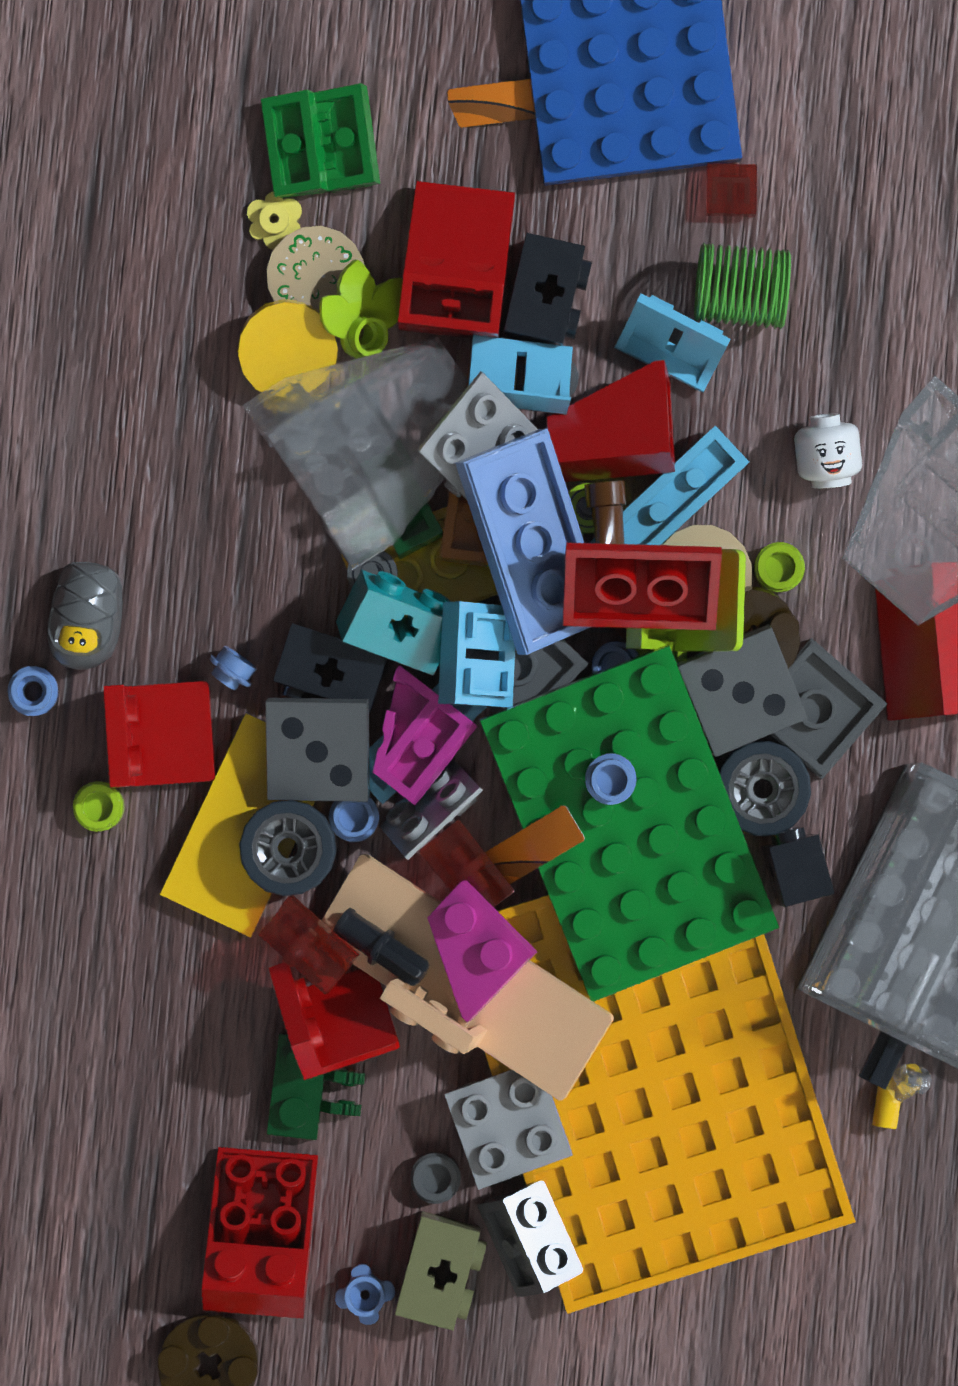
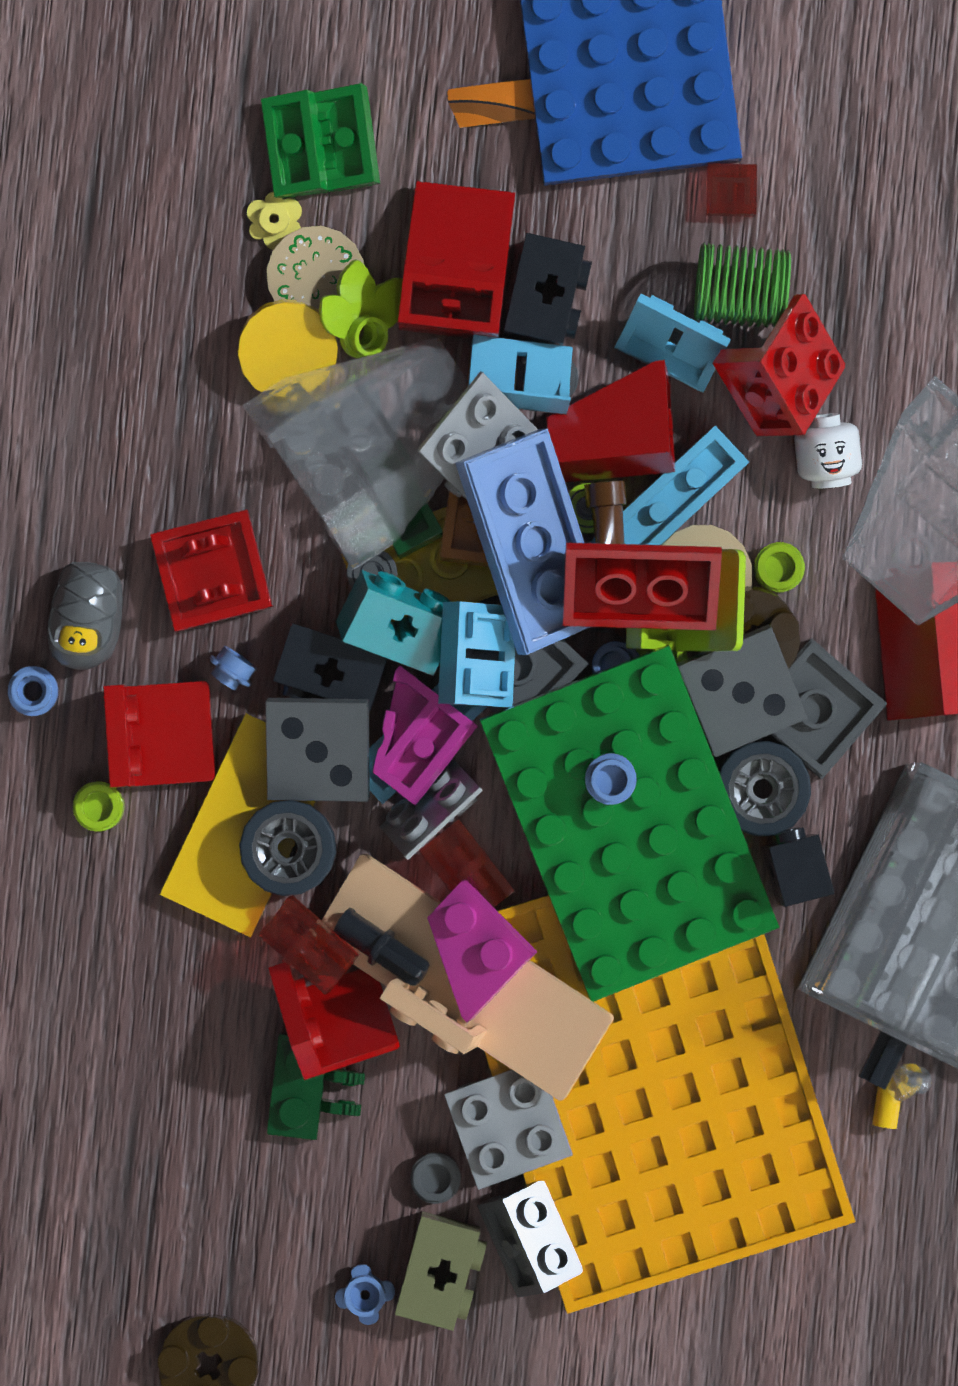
(211, 570): none -> red plate
(260, 1233): red slope -> none
(353, 819): medium blue plate -> none
(536, 844): orange sticker -> none
(787, 377): none -> red bracket

